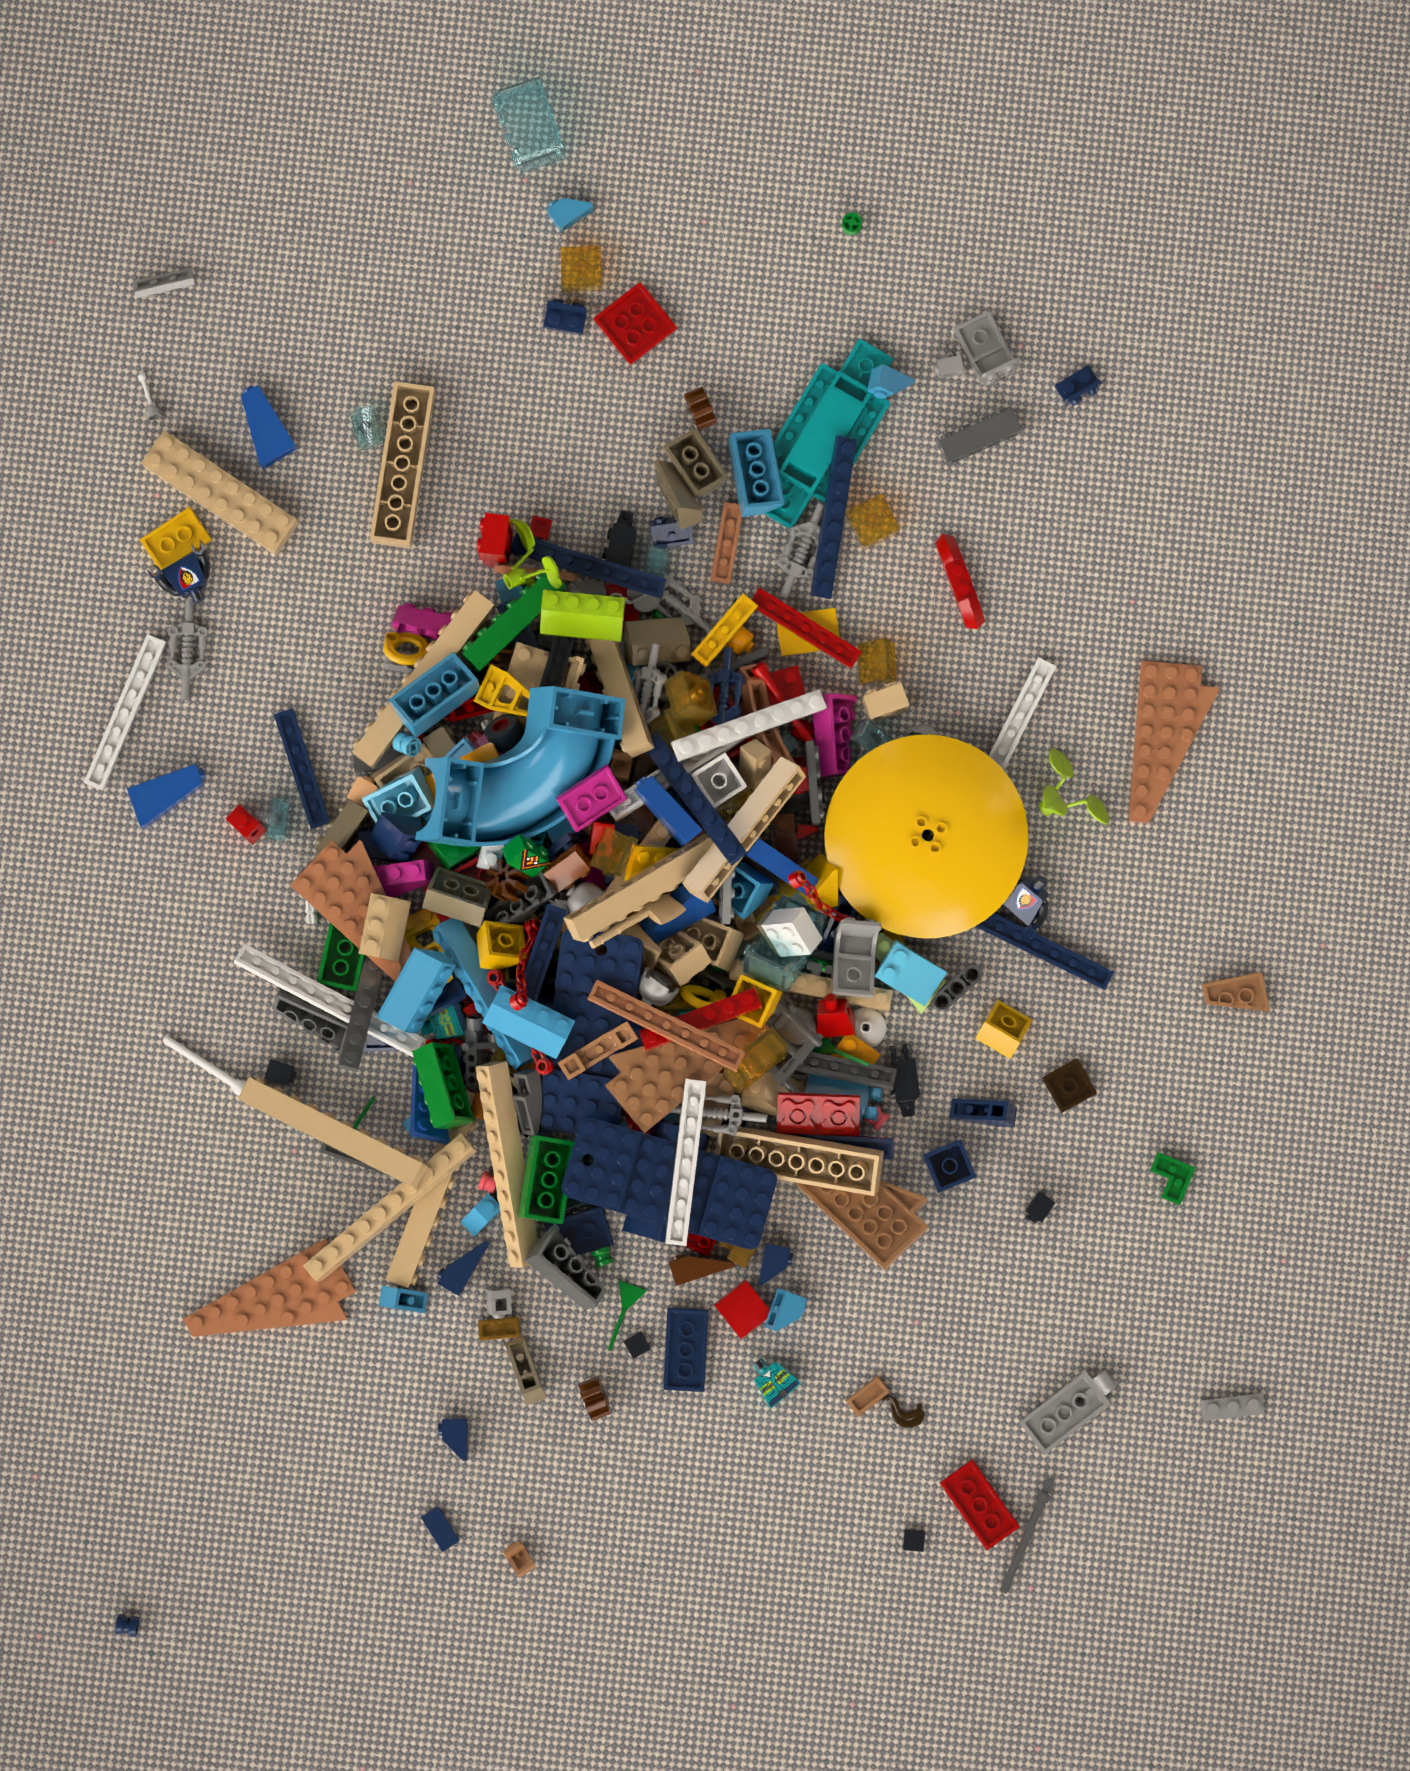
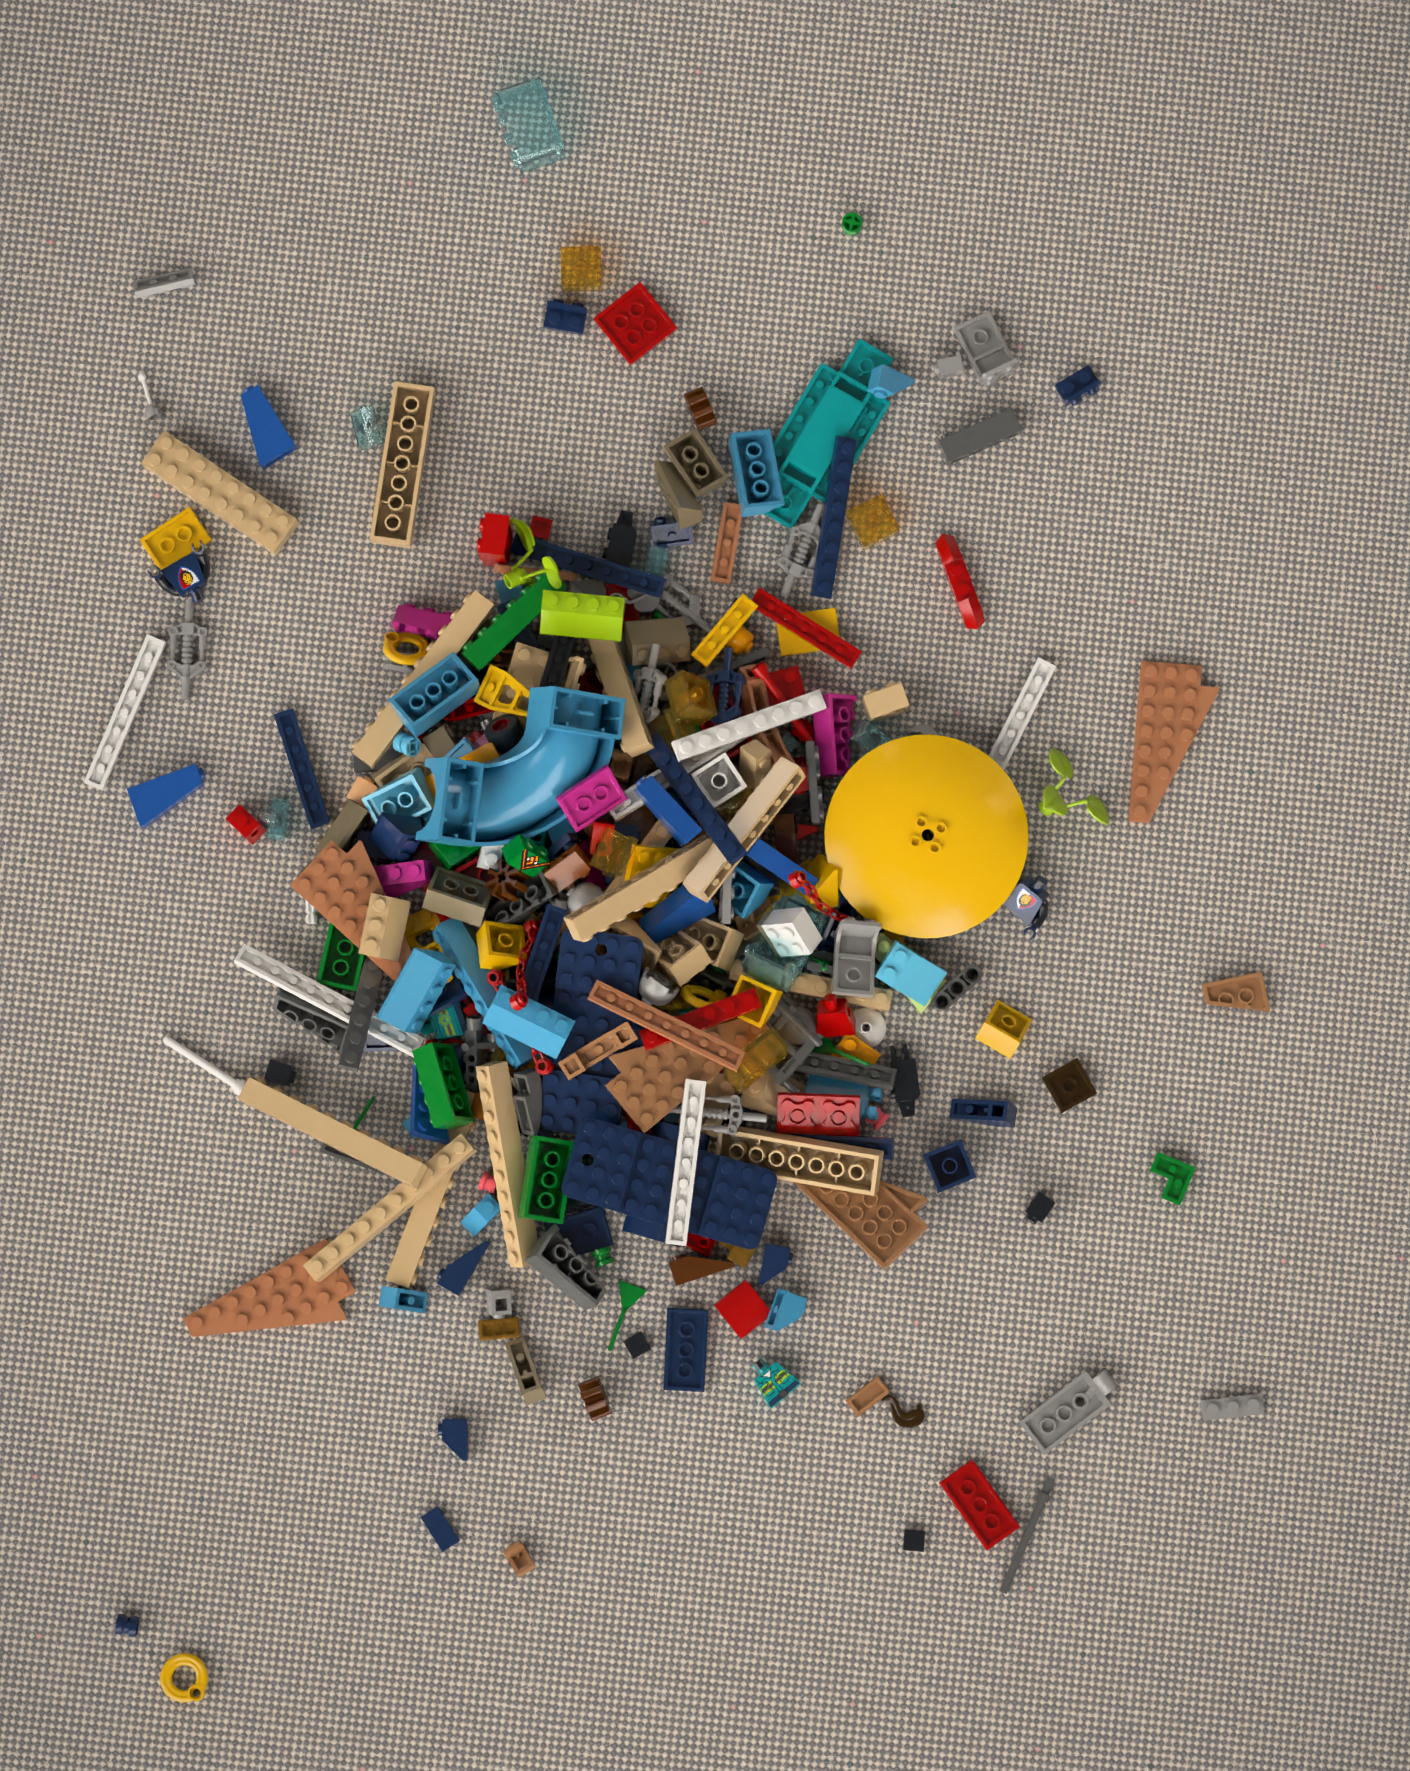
(201, 1677): none -> yellow piece
(568, 212): dark azure slope -> none
(659, 911): tan piece -> none
(877, 662): clear yellow bracket -> none
(1047, 951): dark blue plate -> none

